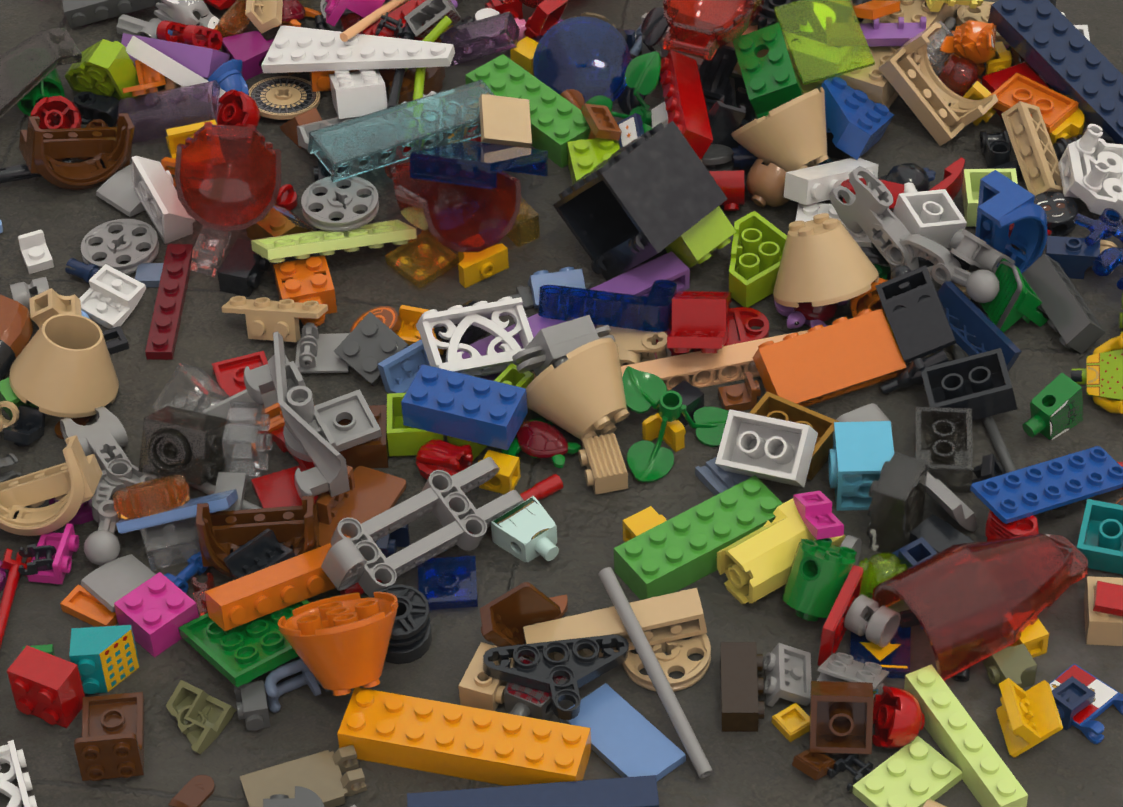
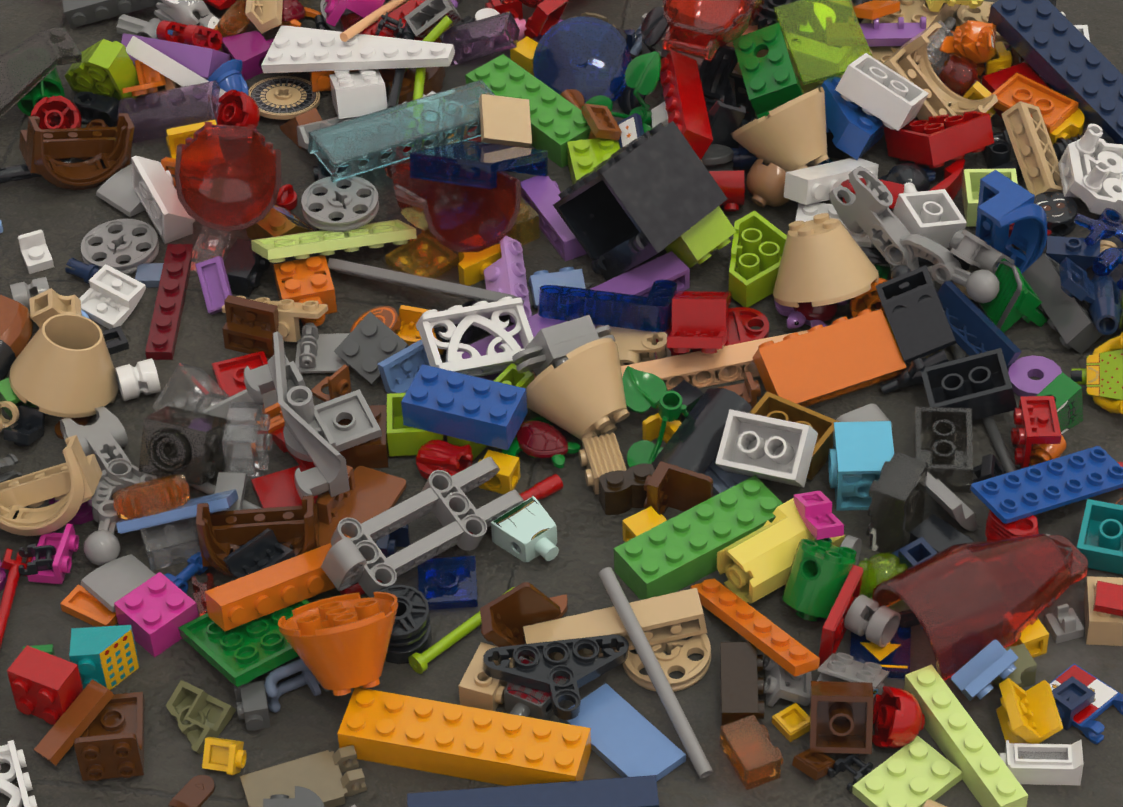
(73, 722): none -> dark orange tile
(138, 379): none -> white wheel
(213, 283): none -> medium lavender tile
(224, 755): none -> yellow bracket
(250, 325): none -> reddish brown slope
(338, 384): none -> dark orange bracket
(416, 282): none -> light grey tile
(420, 662): none -> lime bar
(509, 273): none -> lavender bracket
(541, 194): none -> medium lavender brick
(624, 489): none -> dark brown brick
(676, 488): none -> reddish brown bracket
(701, 432): none -> black brick
(751, 752): none -> clear orange brick
(756, 628): none -> orange plate
(881, 92): none -> white brick
(940, 138): none -> red brick
(979, 673): none -> medium blue bracket
(1032, 366): none -> medium lavender tile
(1035, 424): none -> red bracket
(1045, 763): none -> white window
(1046, 452): none -> orange brick
(1064, 624): none -> light grey tile
(1100, 293): none -> dark blue plate

